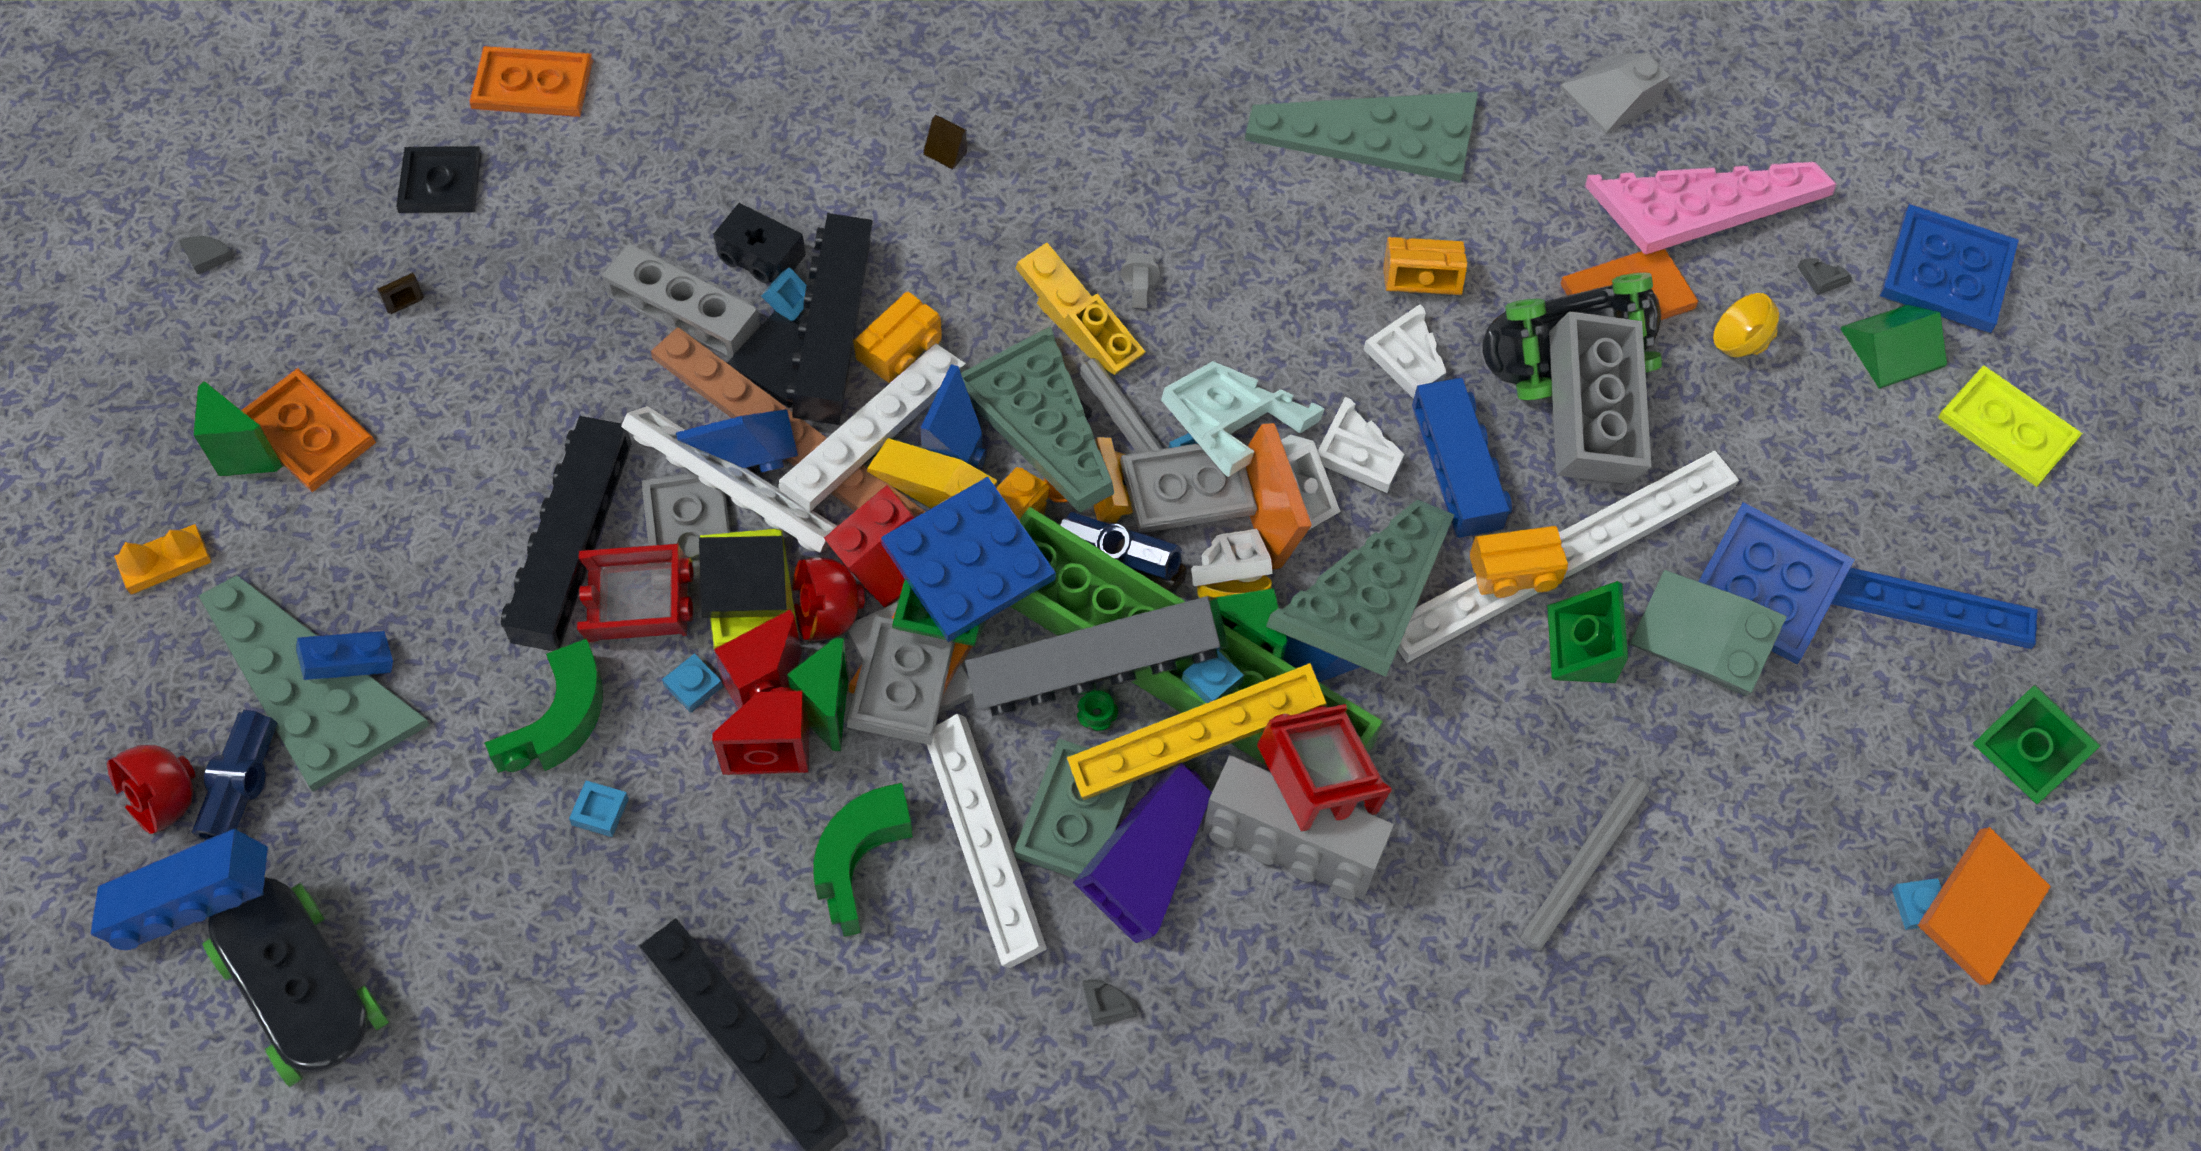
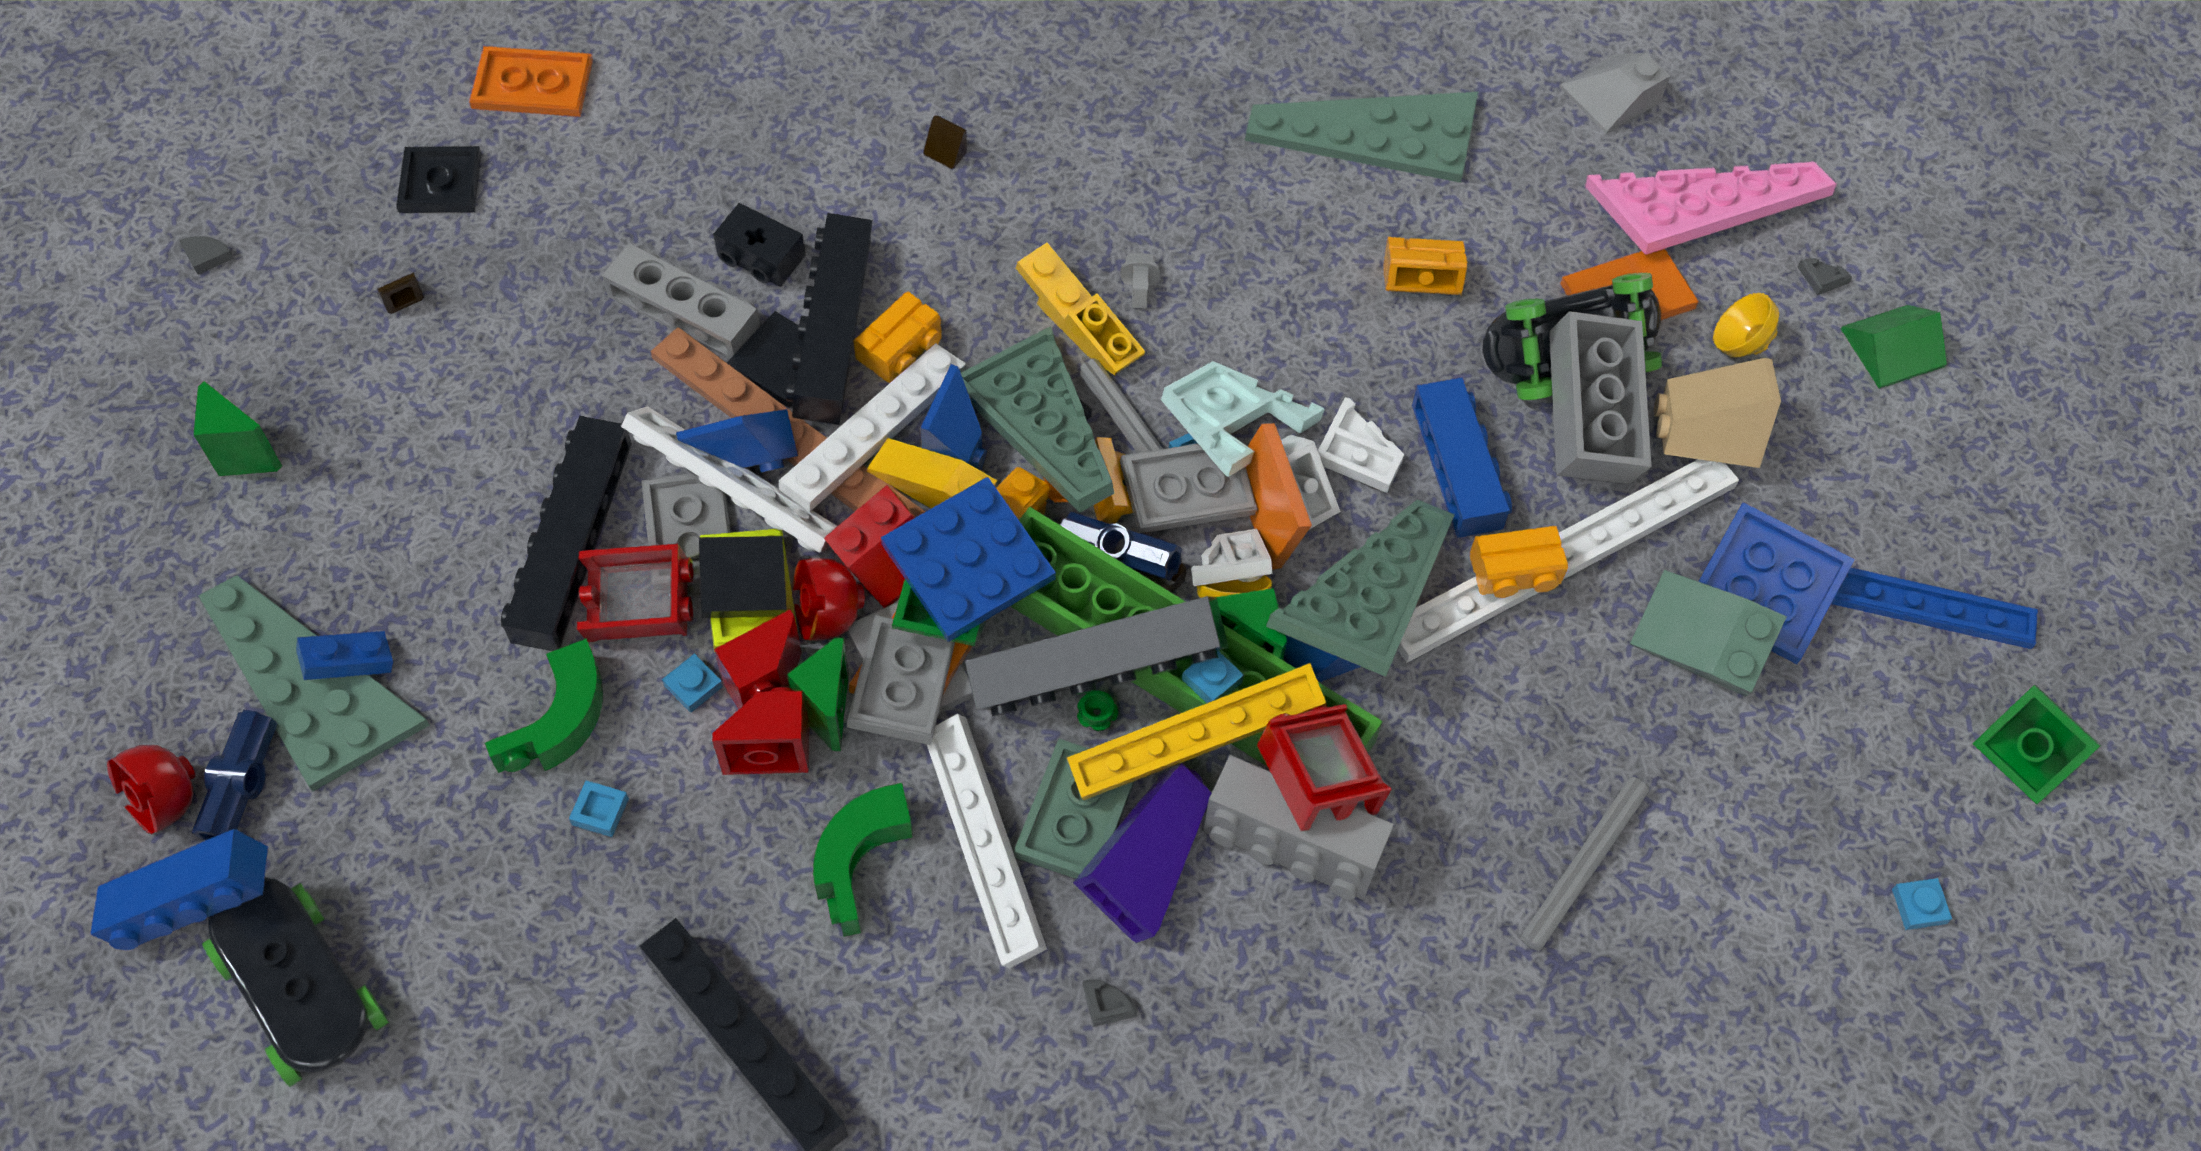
(161, 558): light orange tile -> none
(308, 429): orange tile -> none
(786, 294): dark azure plate -> none
(1407, 351): white wing -> none
(1588, 636): green slope -> none
(1720, 413): none -> tan slope
(1949, 268): blue plate -> none
(1984, 906): orange tile -> none
(2010, 425): neon yellow tile -> none

